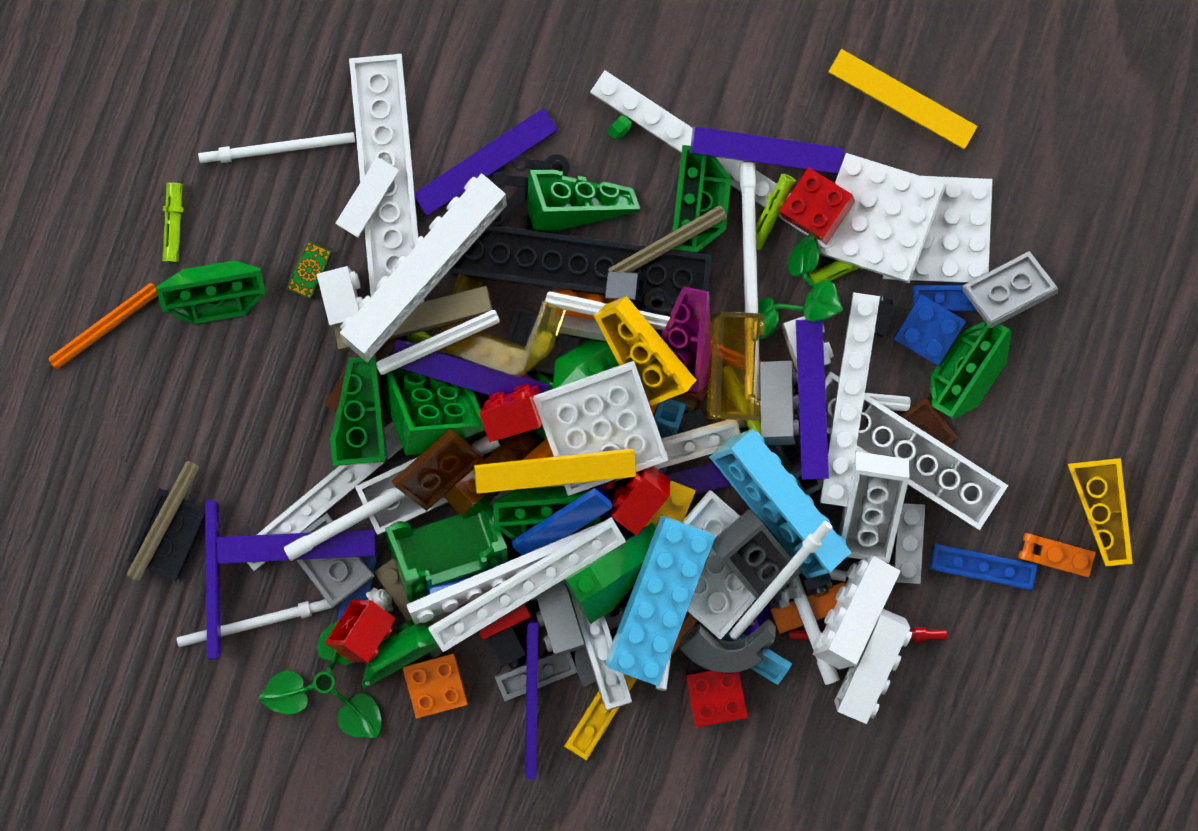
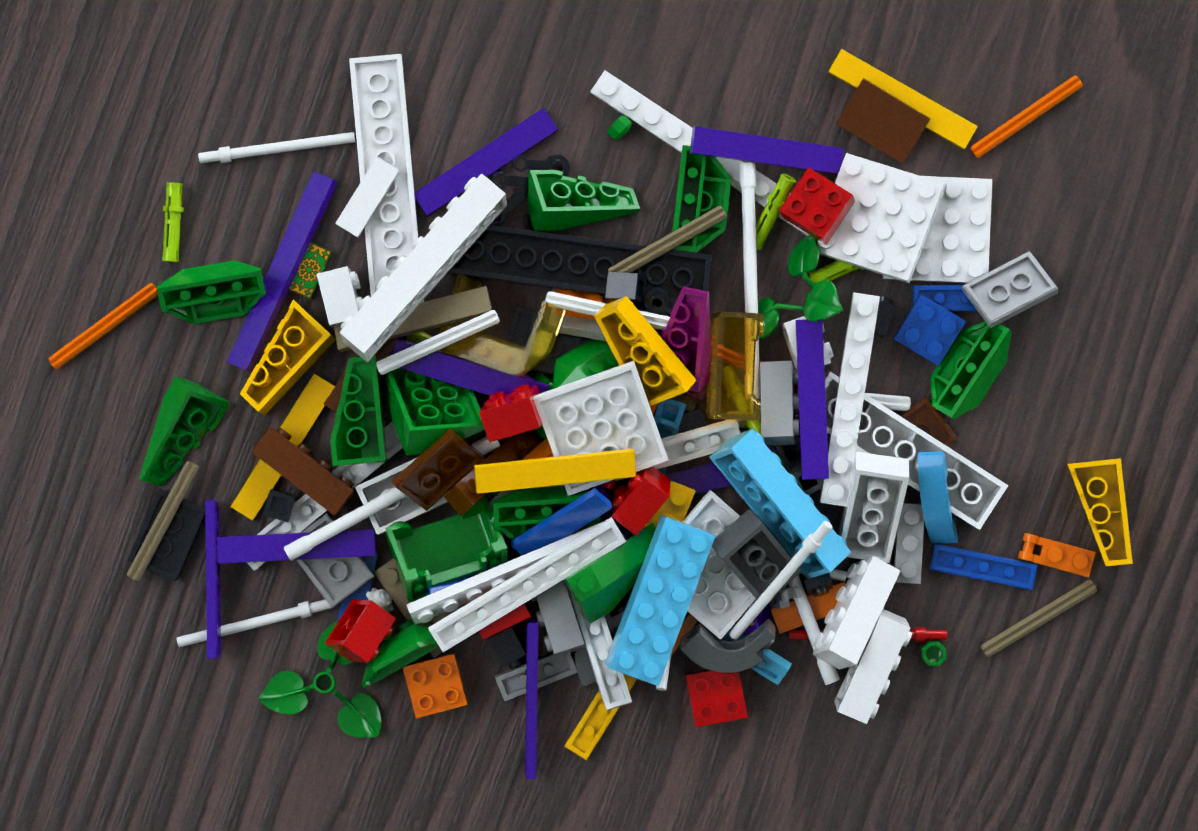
(183, 420): none -> green wedge
(279, 505): none -> black panel
(282, 271): none -> dark purple tile
(286, 358): none -> yellow wedge
(298, 425): none -> yellow tile
(303, 471): none -> reddish brown brick
(883, 120): none -> reddish brown tile
(933, 653): none -> green tile
(935, 497): none -> dark azure slope
(1026, 116): none -> orange axle
(1038, 618): none -> dark tan axle

